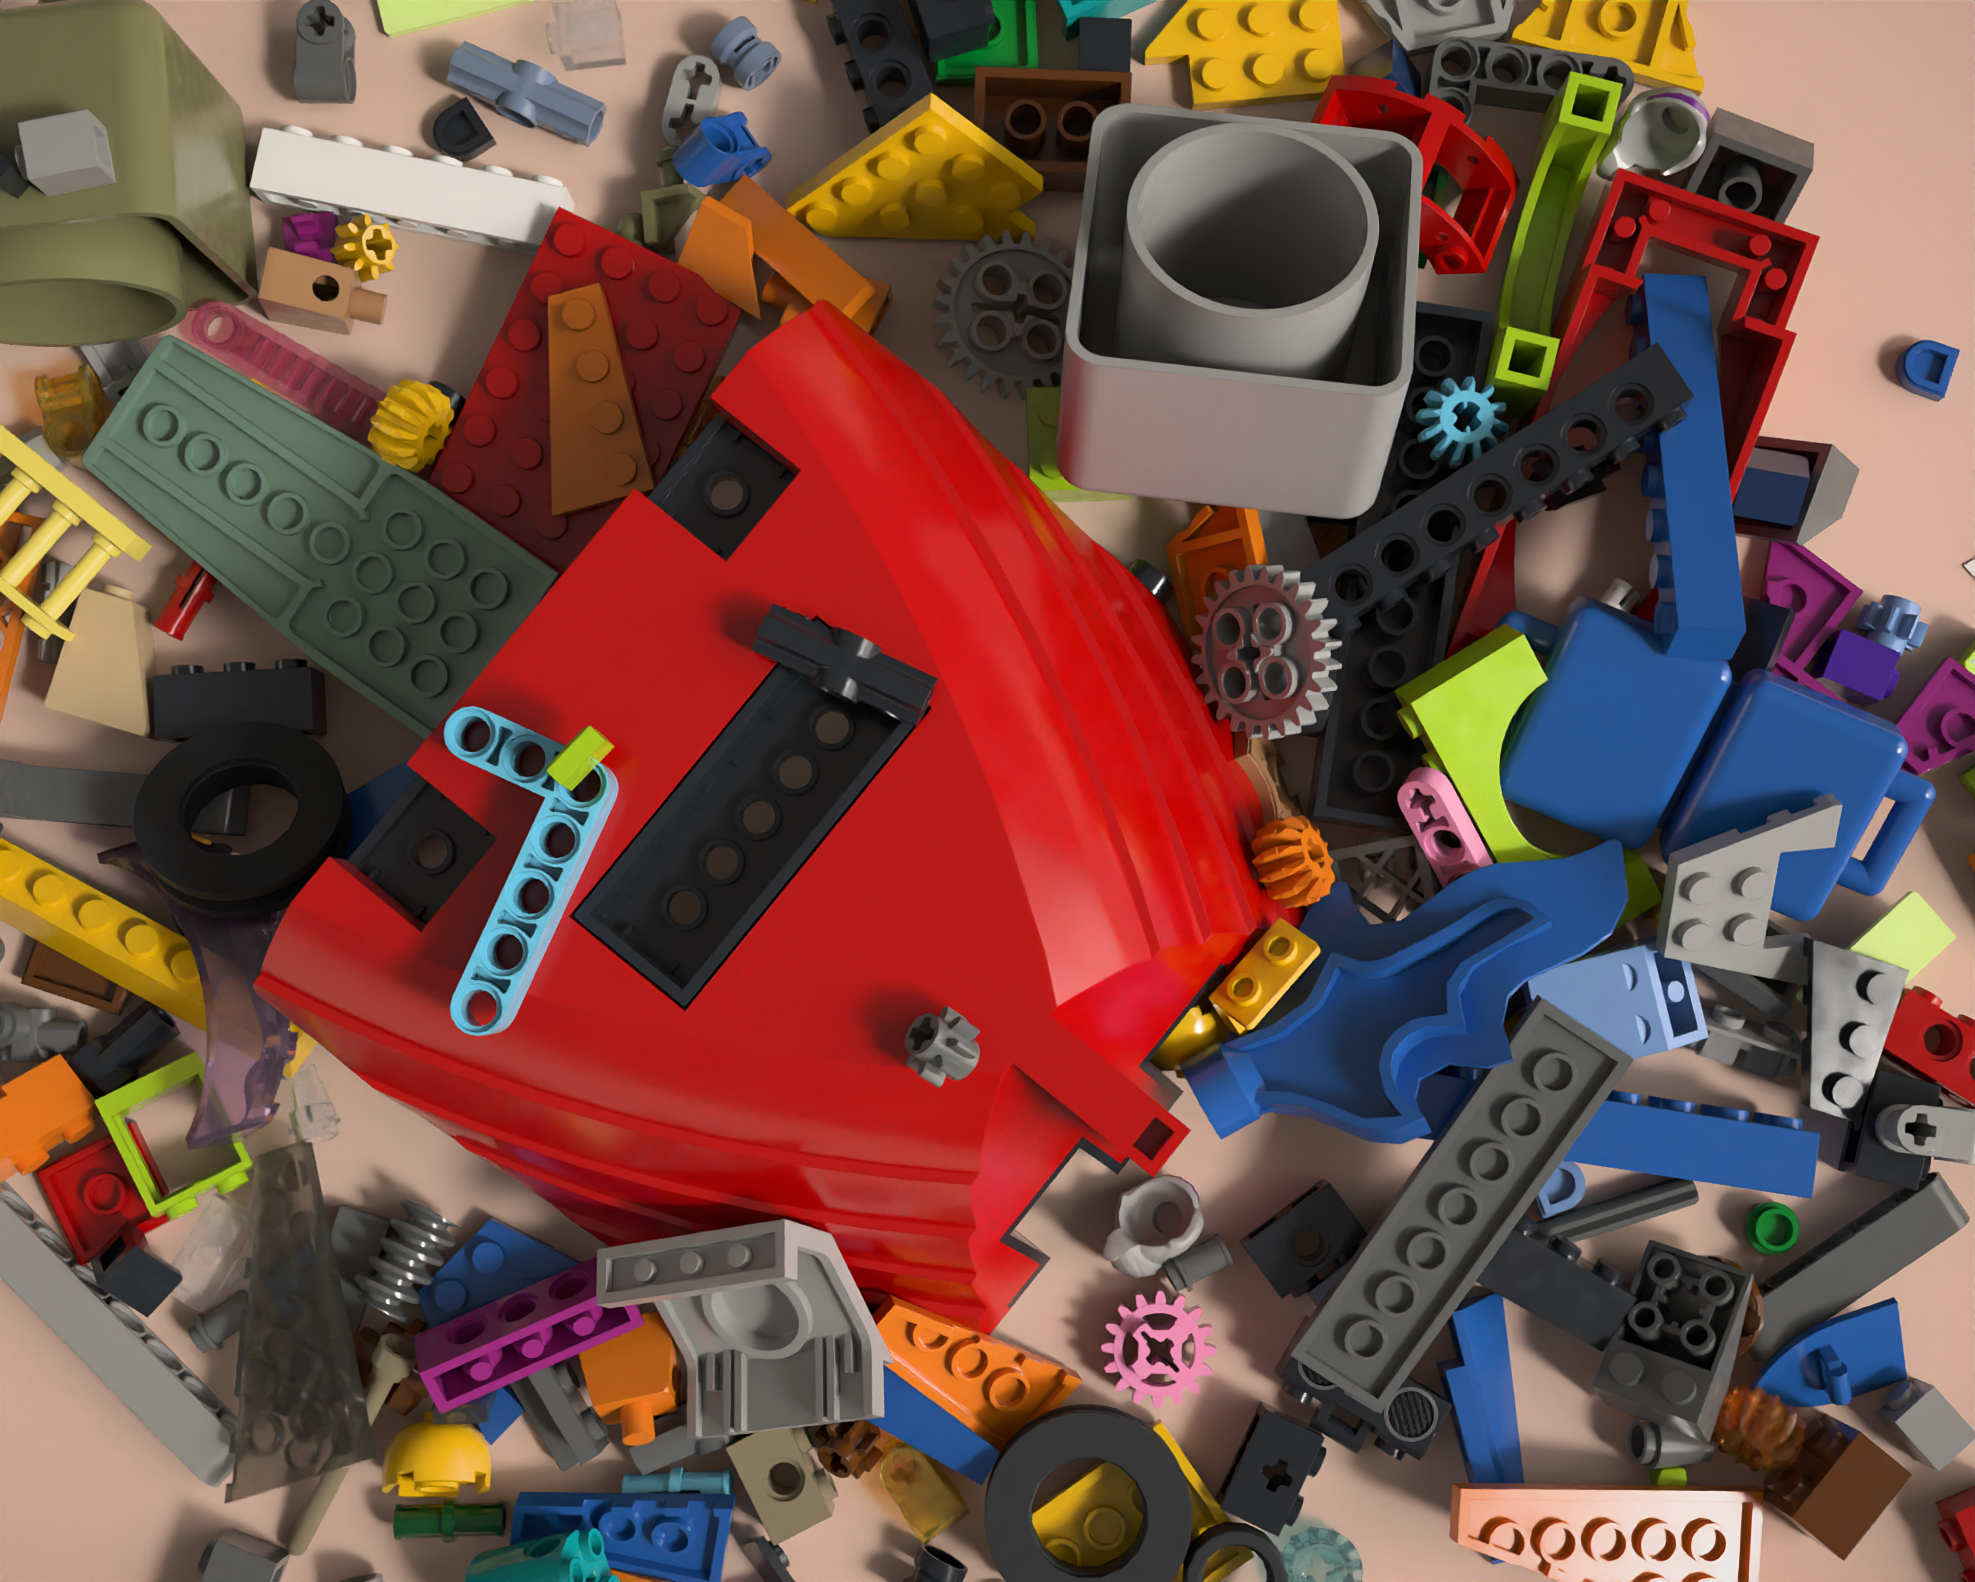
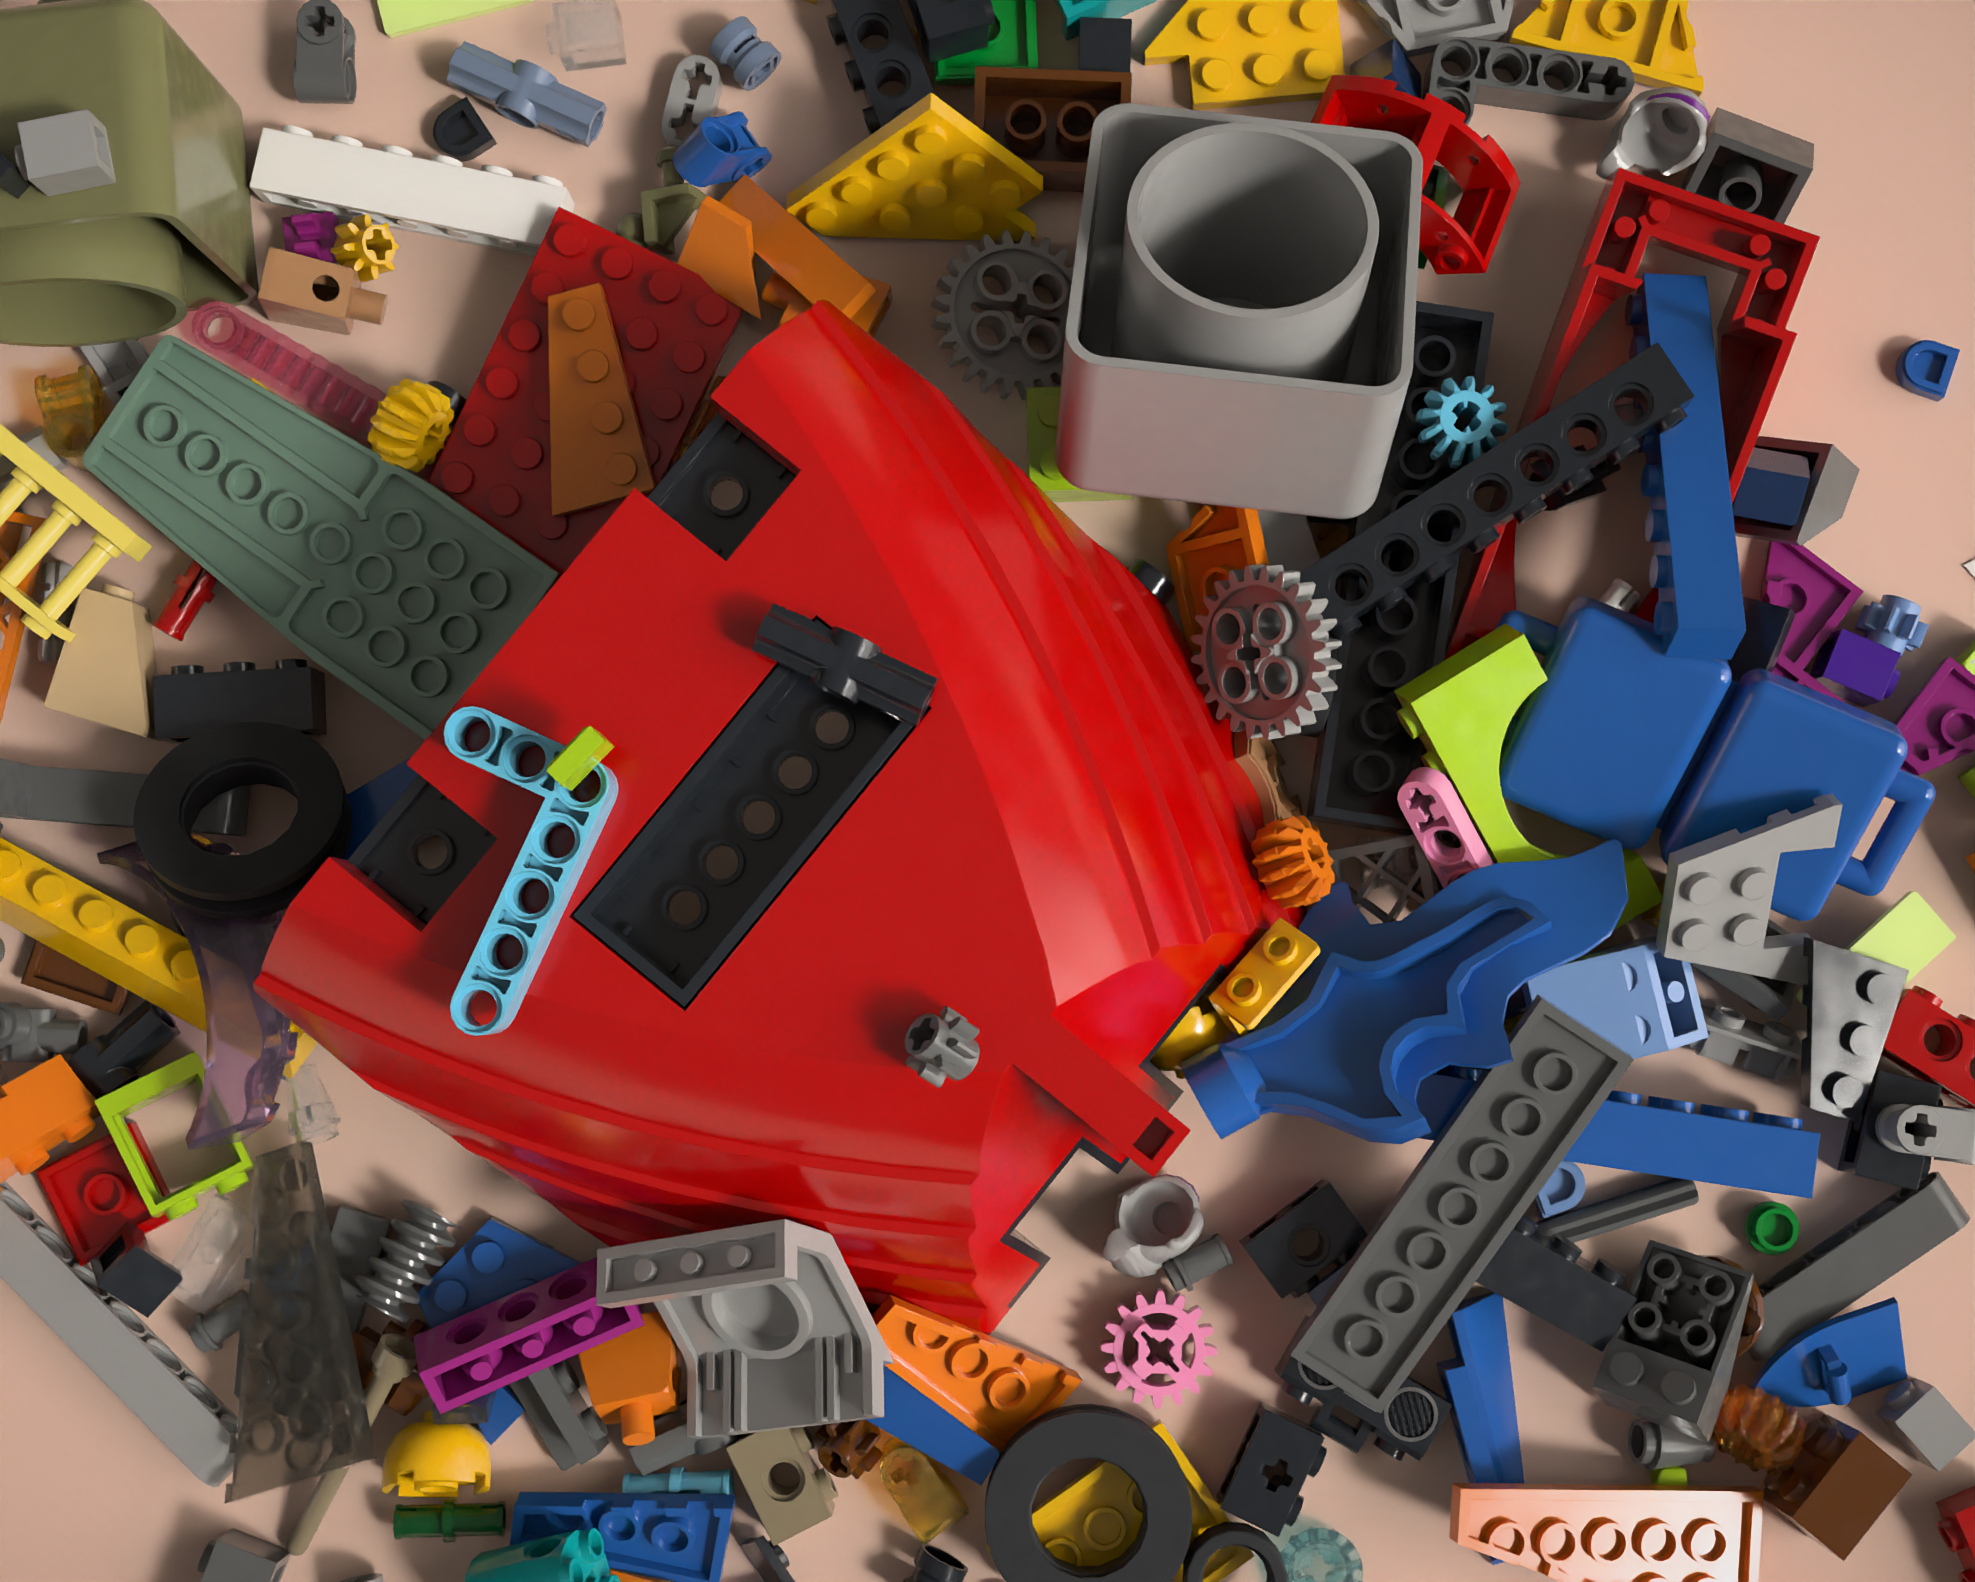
(1561, 165): lime arch -> none

